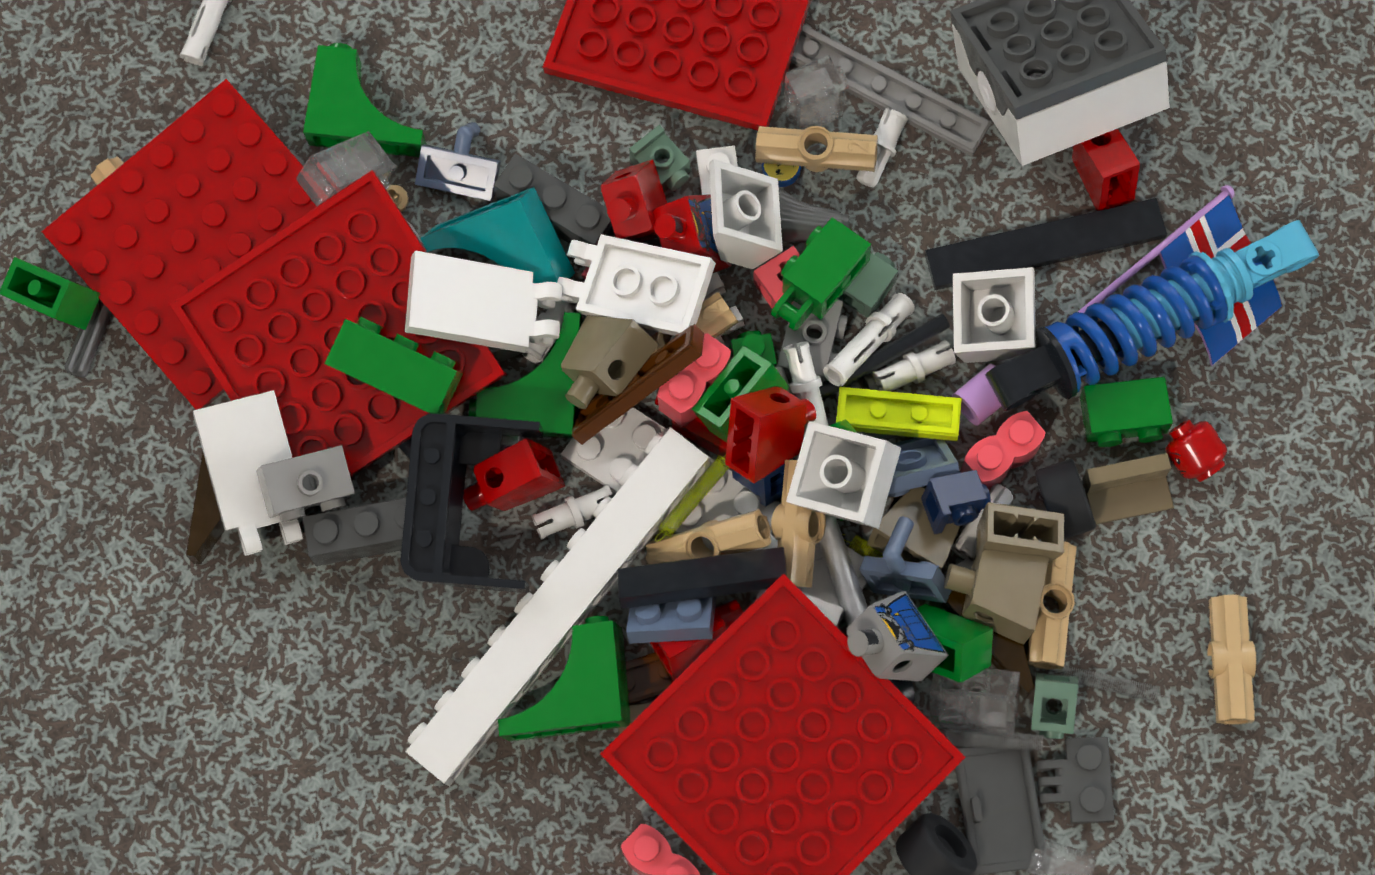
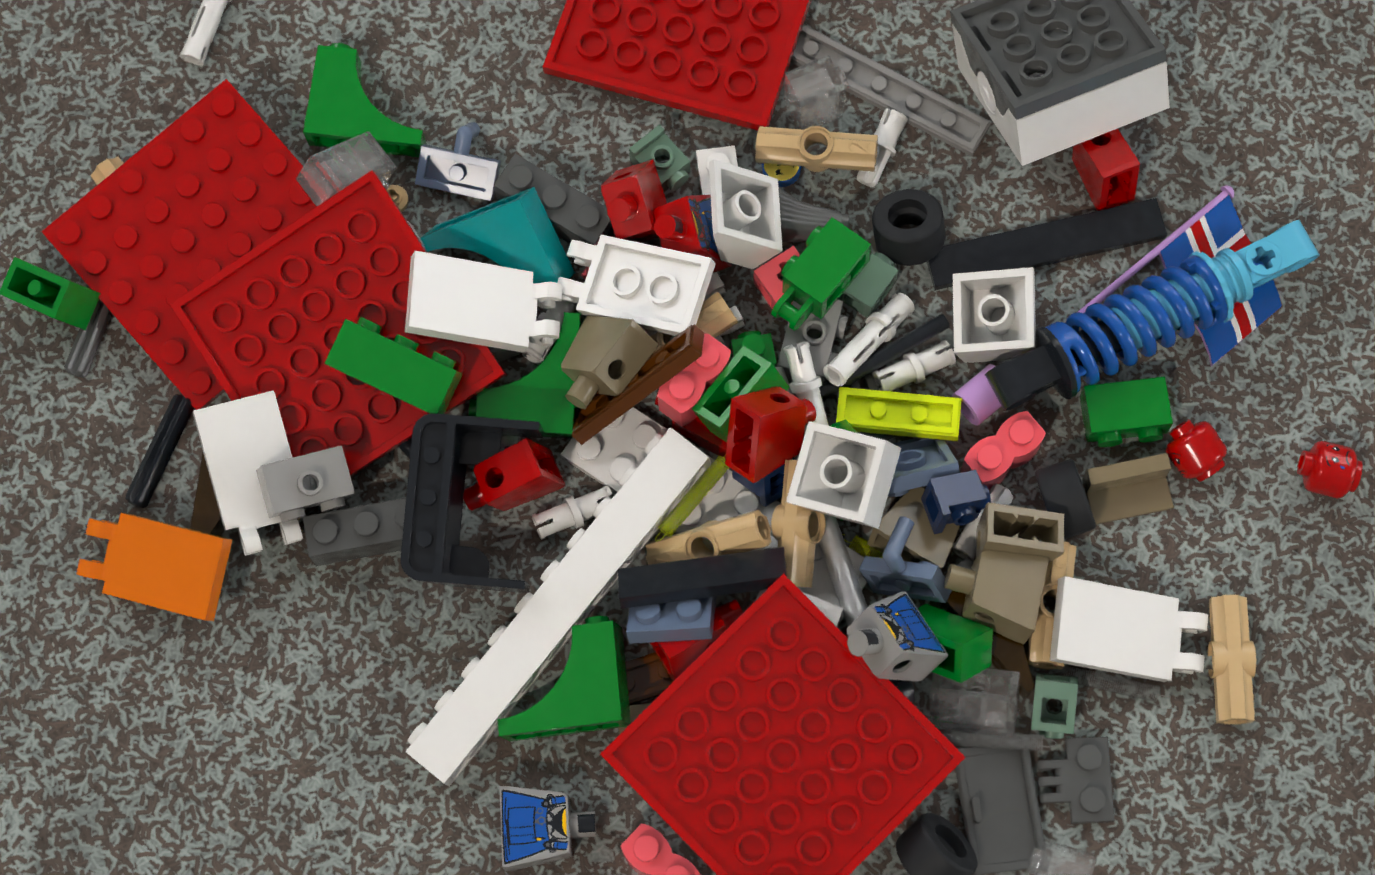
(159, 451): none -> black axle
(159, 565): none -> orange tile
(539, 826): none -> torso
(909, 245): none -> black tyre
(1122, 630): none -> white tile
(1330, 469): none -> red head

